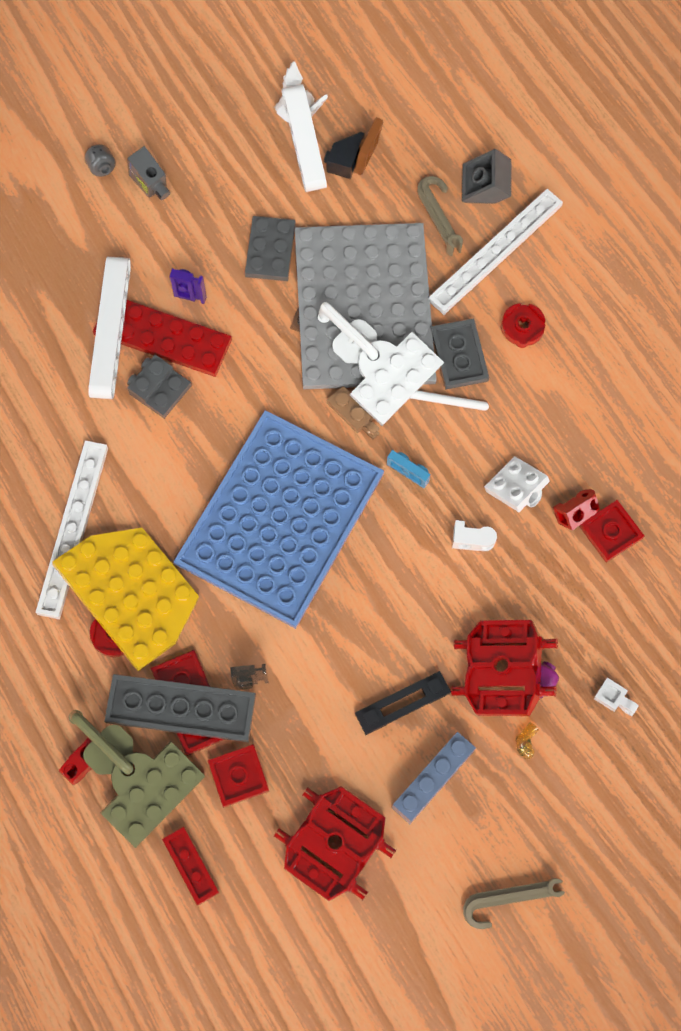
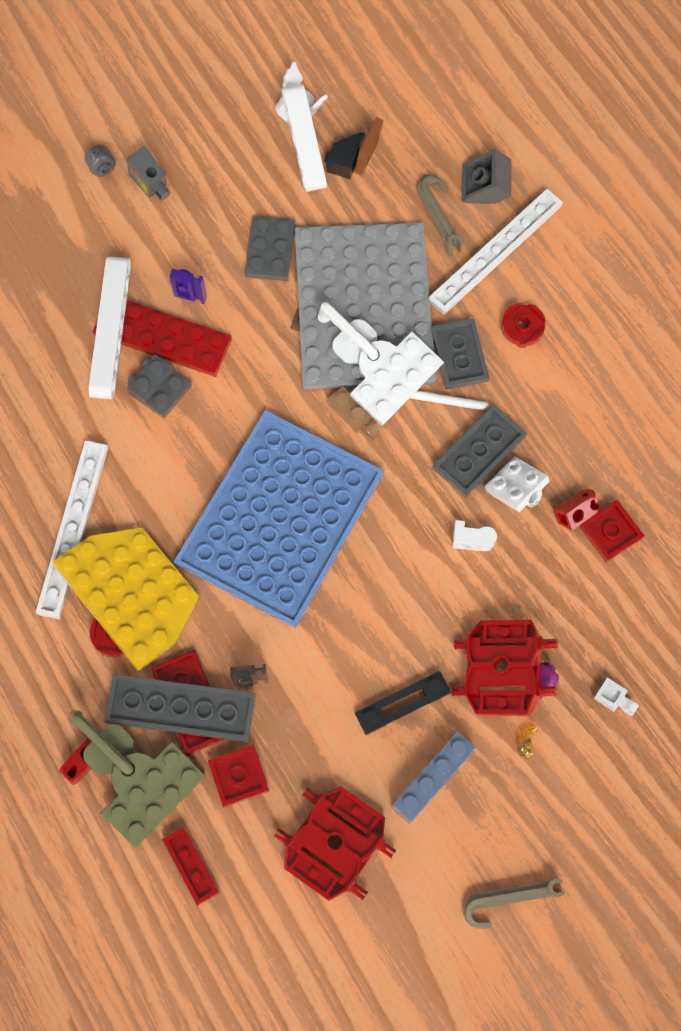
(401, 463): dark azure plate -> none
(479, 451): none -> dark grey plate

